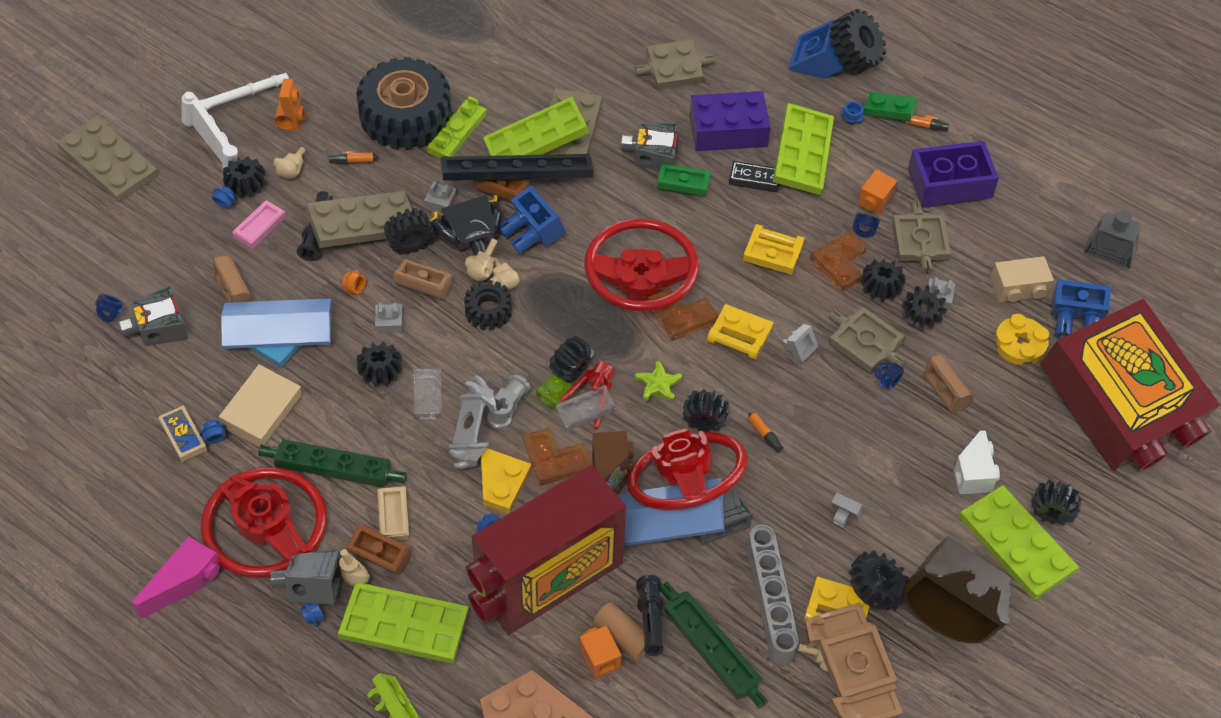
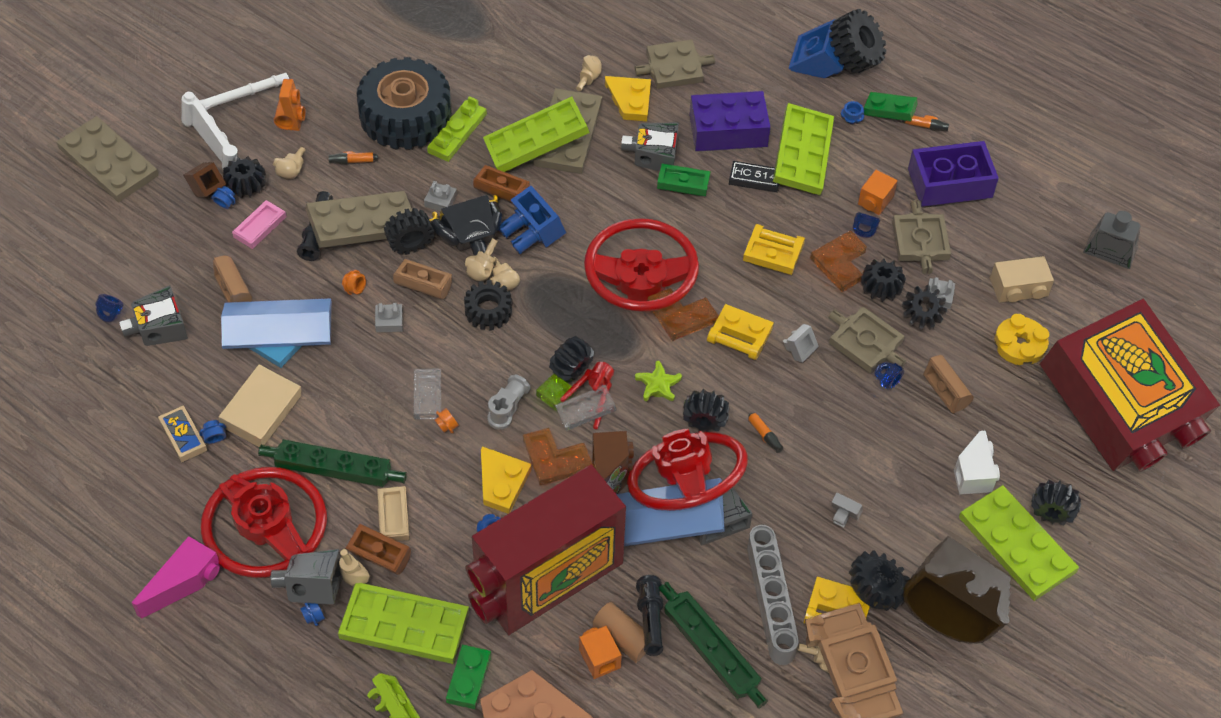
(204, 179): none -> reddish brown brick
(379, 364): black gear -> none
(446, 421): none -> orange plate
(465, 446): light grey piece -> none
(468, 677): none -> green plate
(516, 167): black plate -> none
(590, 71): none -> tan piece
(630, 96): none -> yellow wing
(1078, 301): blue brick -> none

